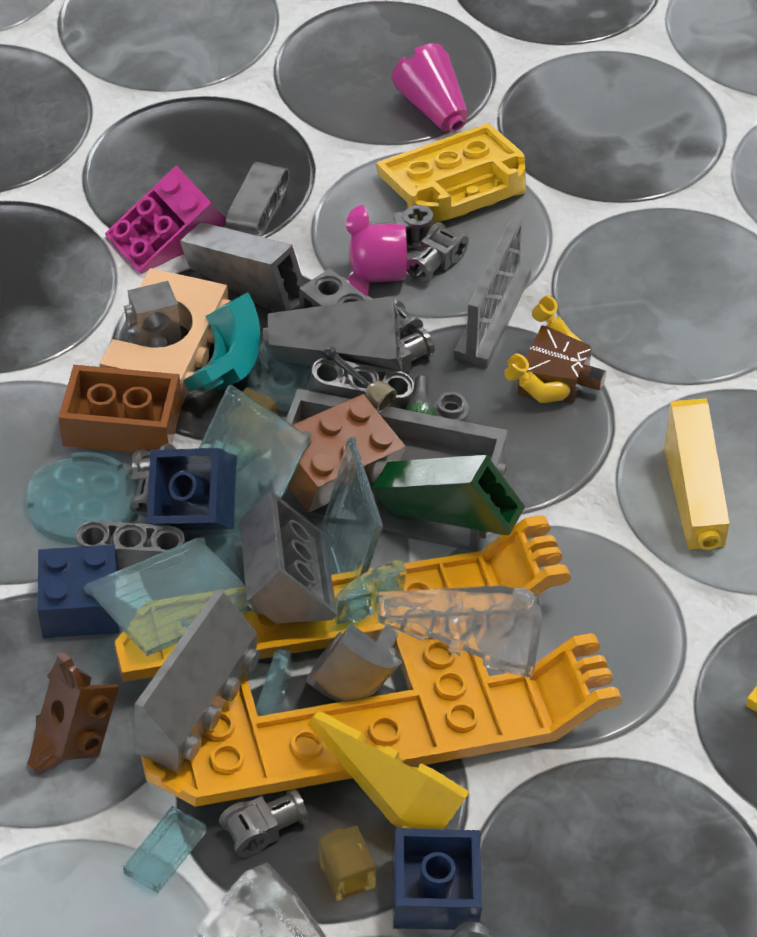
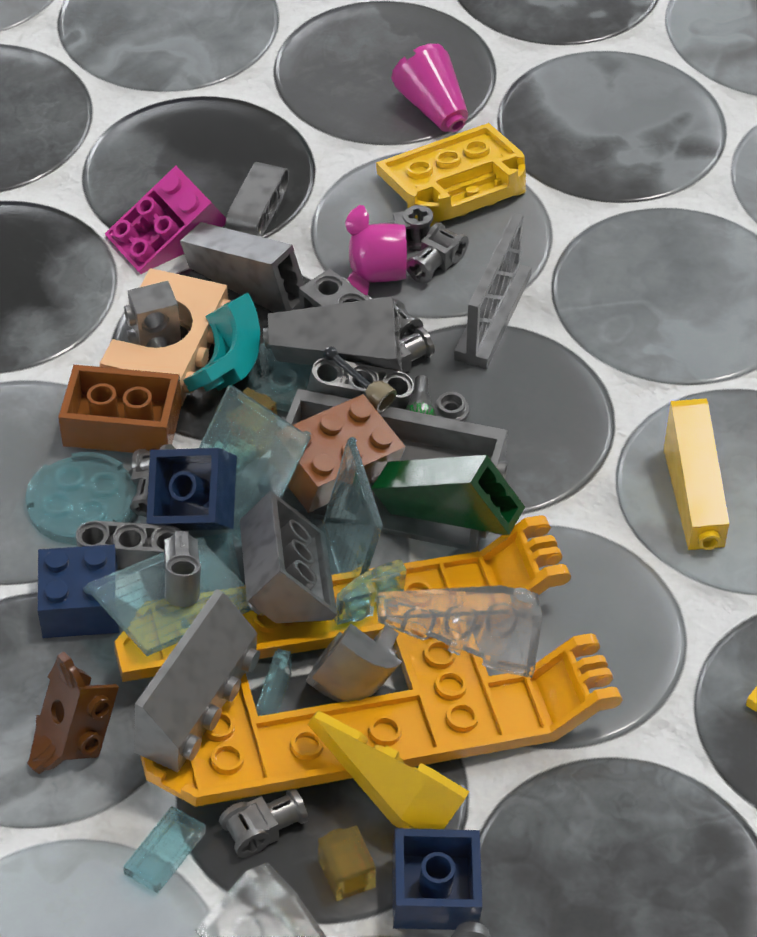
(182, 569): none -> flat silver piece
(556, 361): torso -> none

